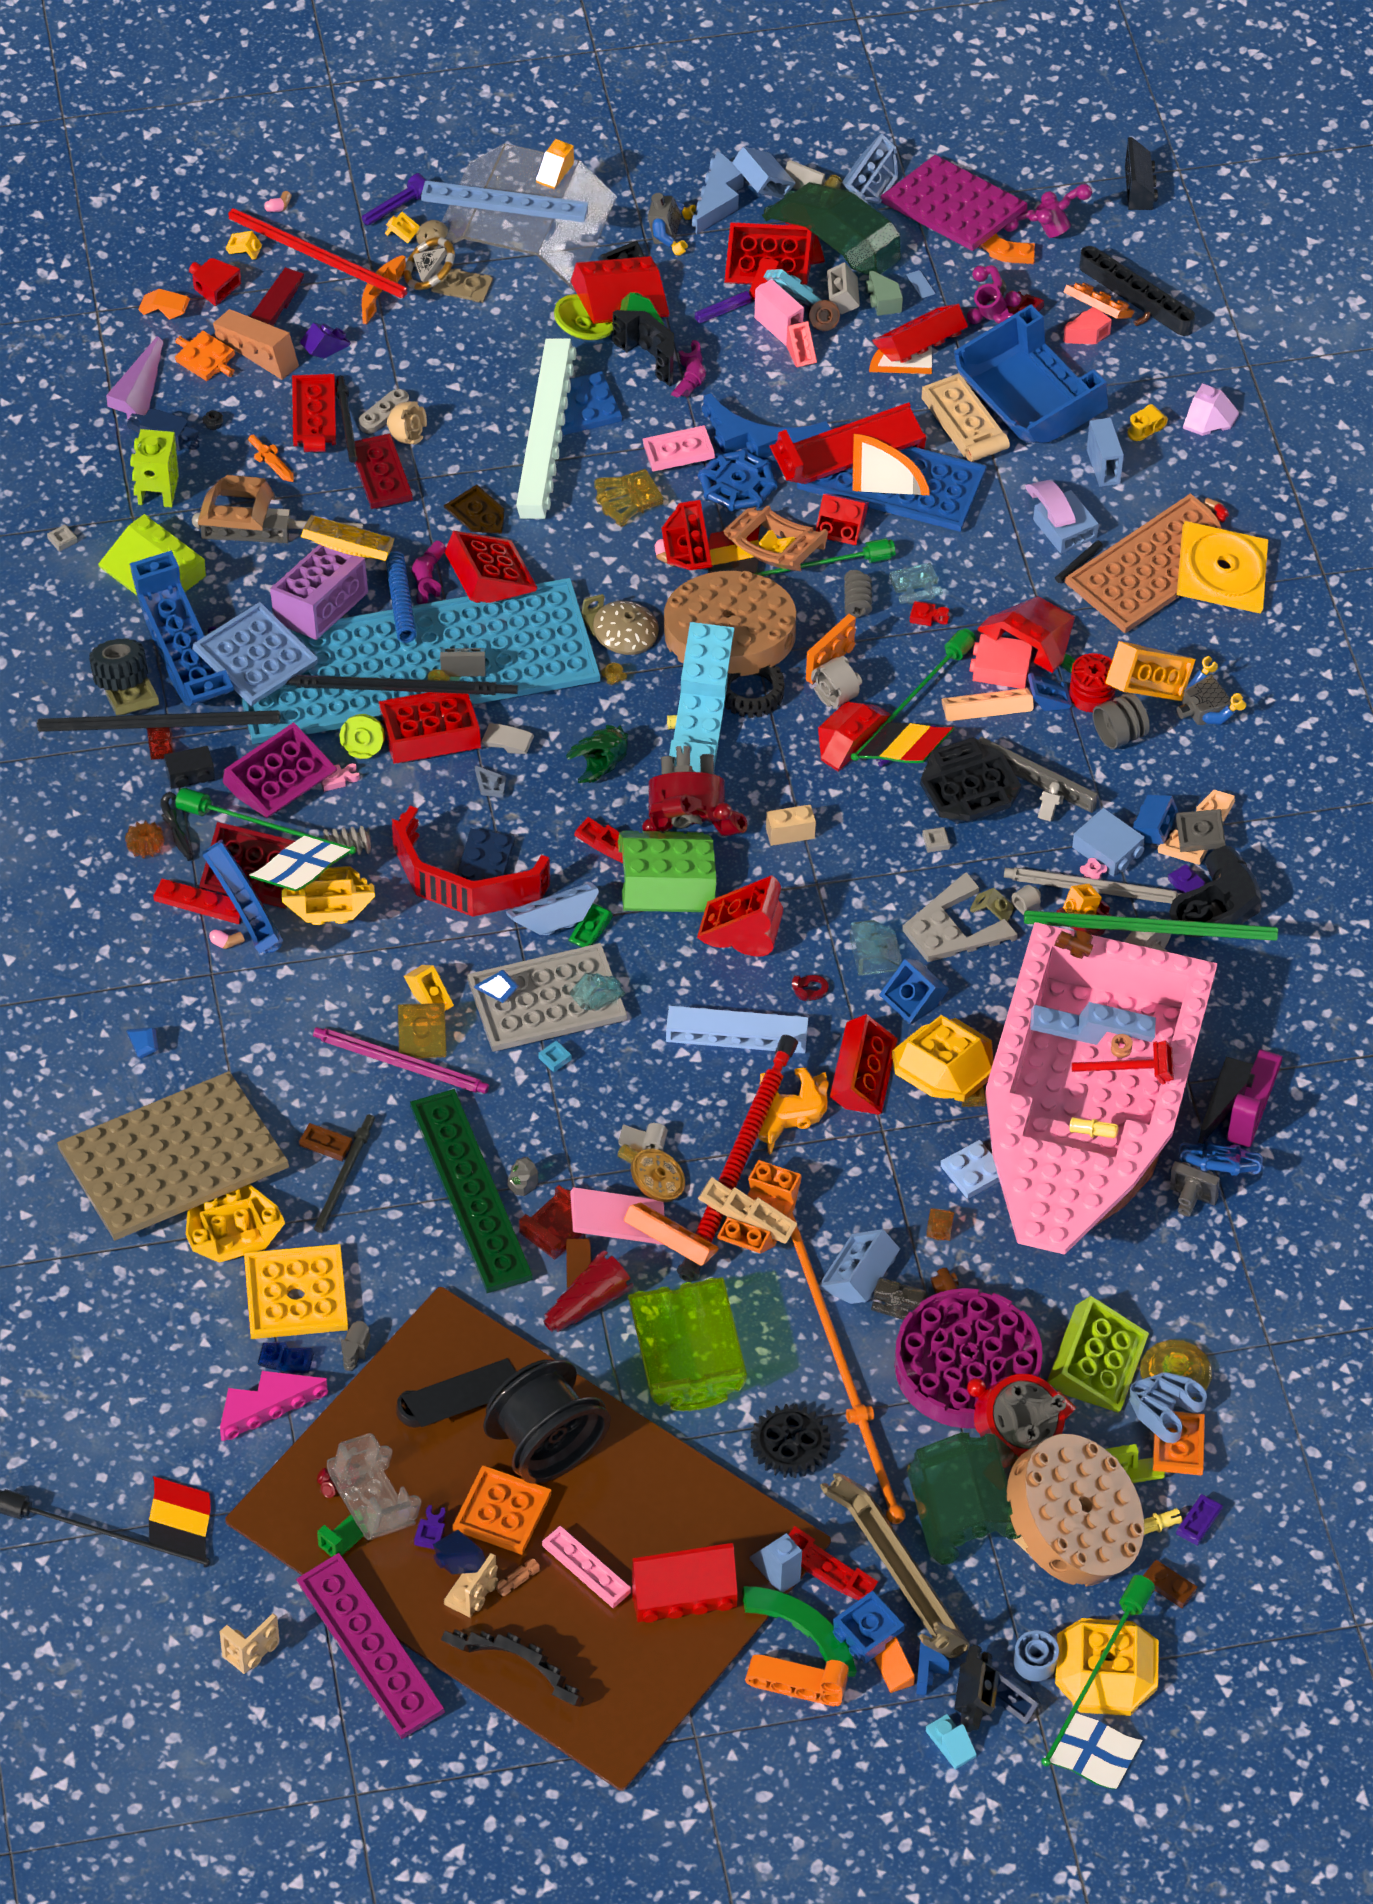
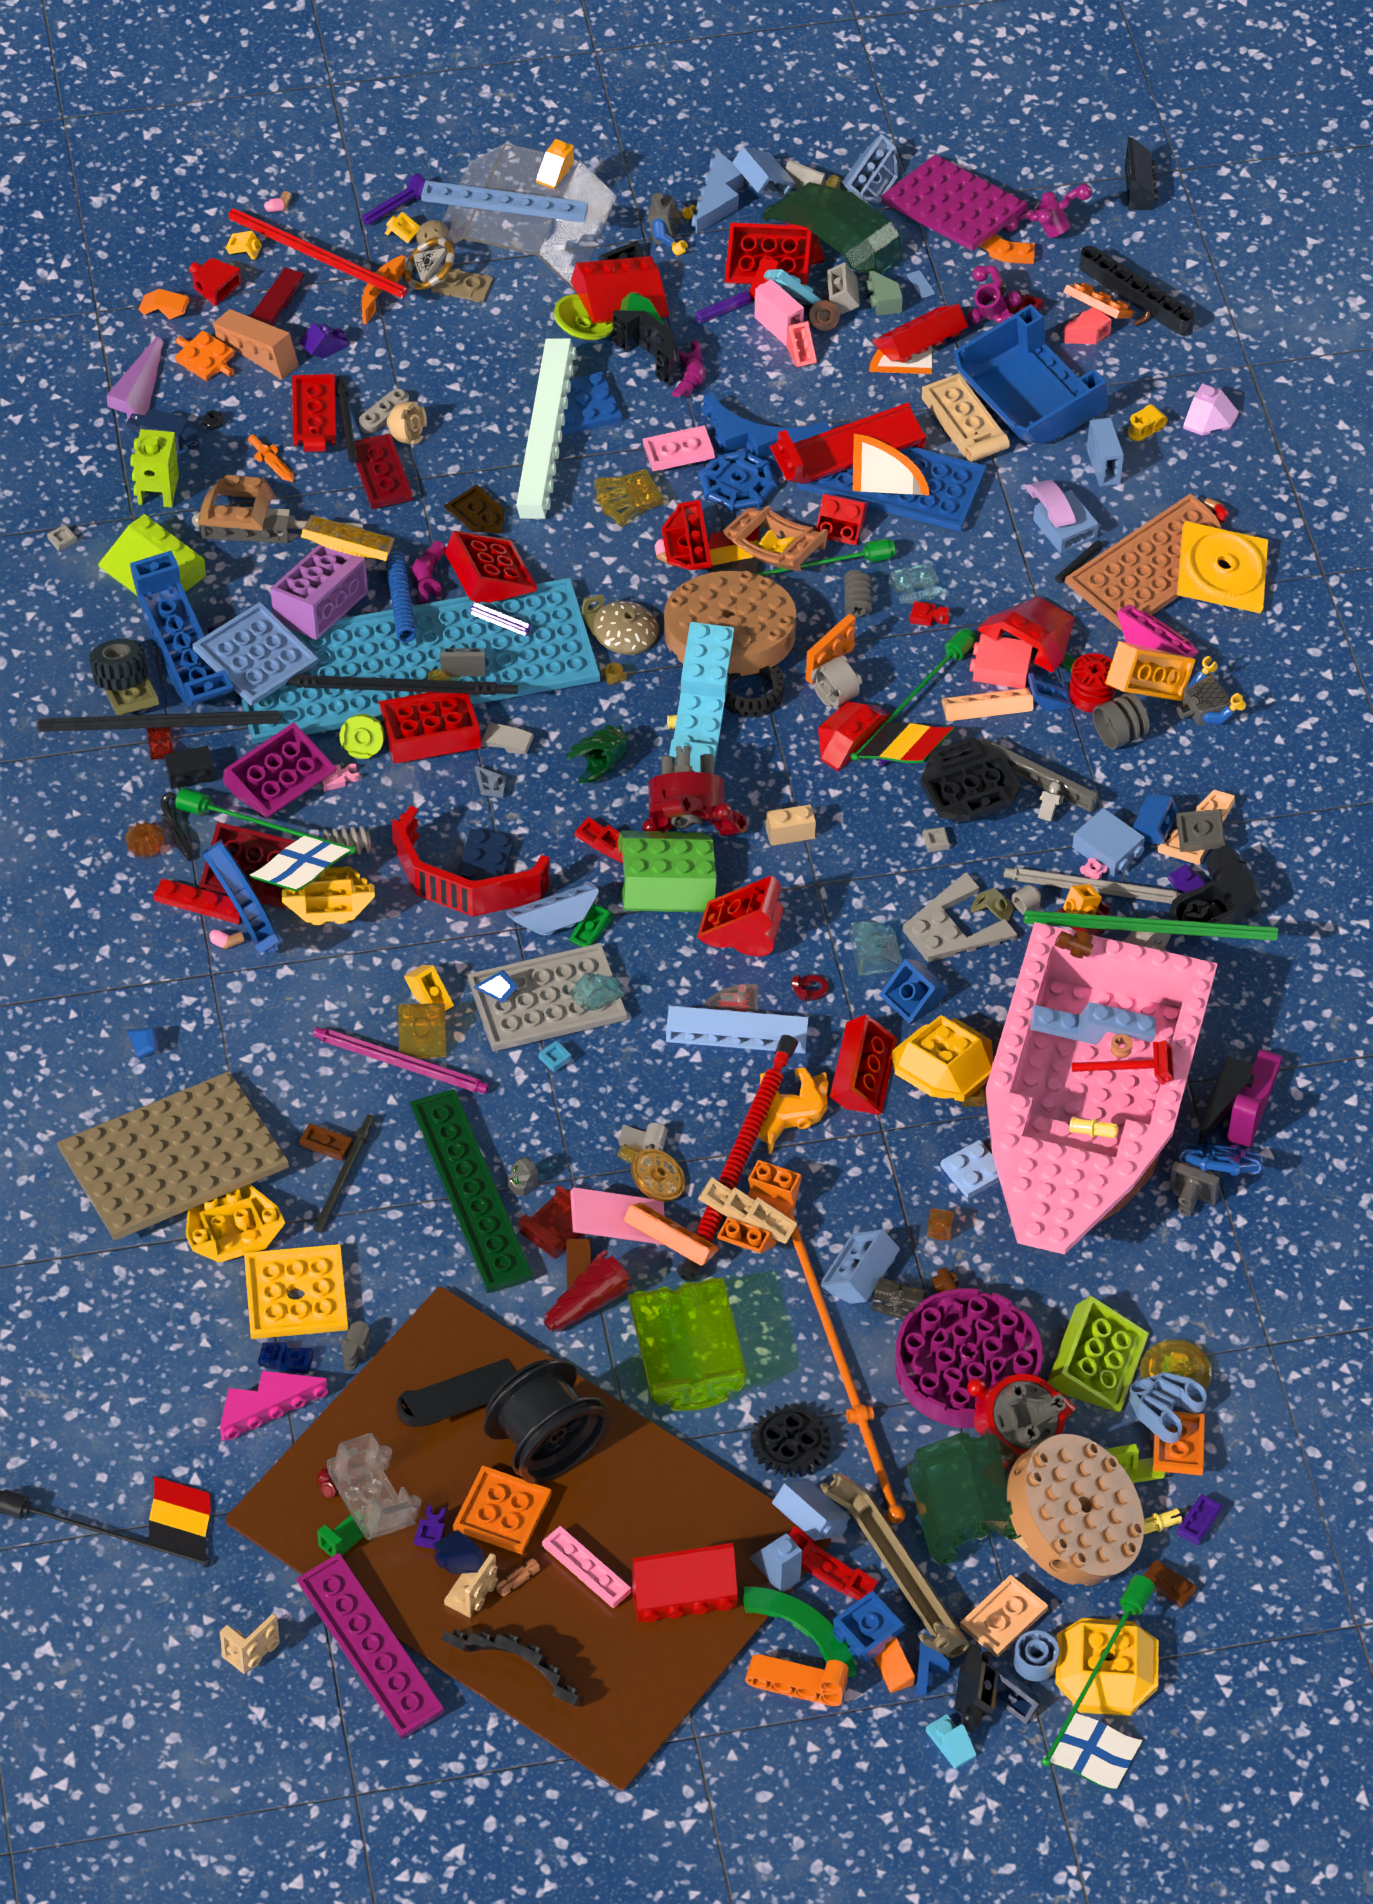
(500, 619): none -> axle
(735, 998): none -> clear shield
(811, 1510): none -> medium blue brick
(1003, 1616): none -> light nougat plate
(1150, 632): none -> dark pink wedge

